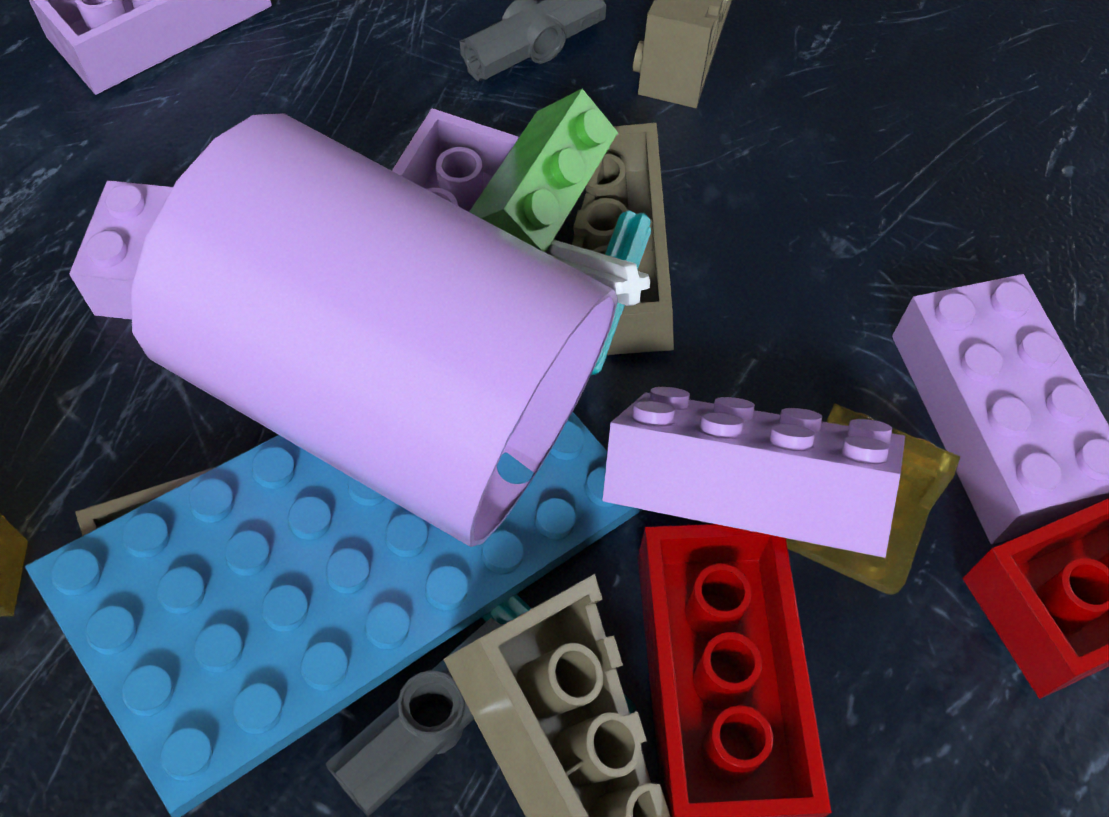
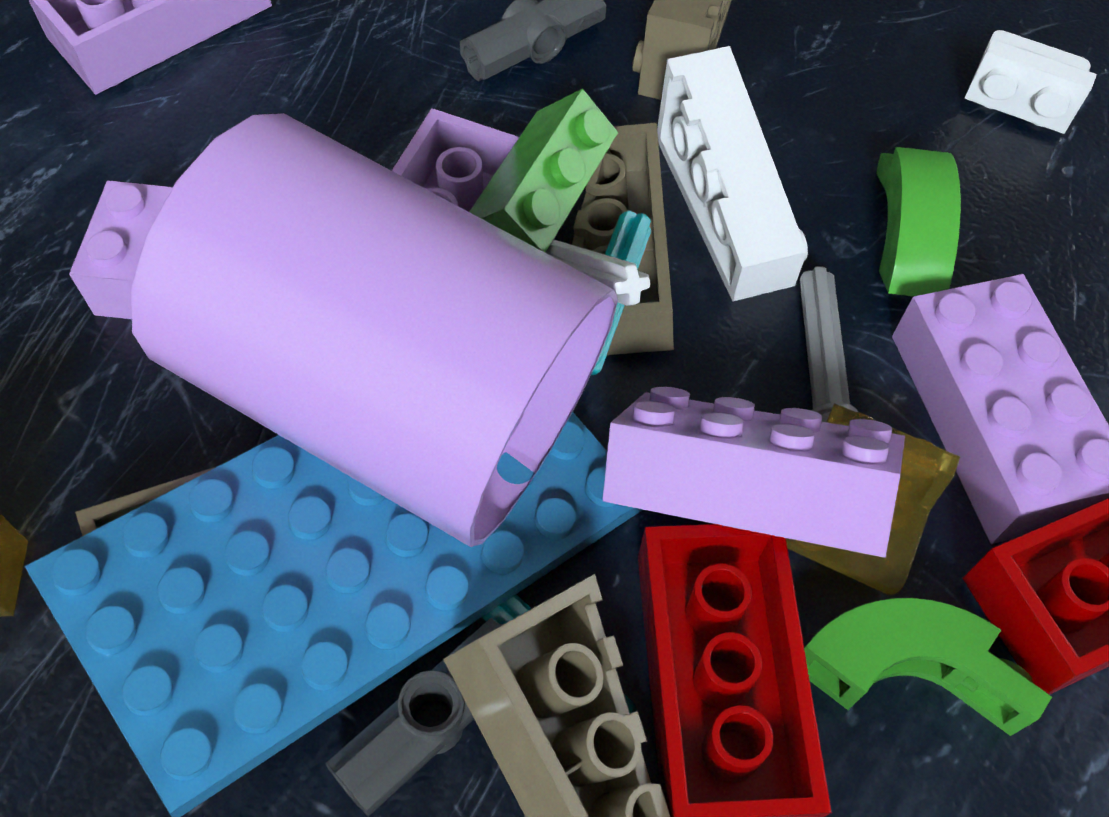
(728, 174): none -> white wedge
(824, 342): none -> light grey axle
(921, 220): none -> bright green arch
(928, 643): none -> bright green arch
(1031, 81): none -> white bracket

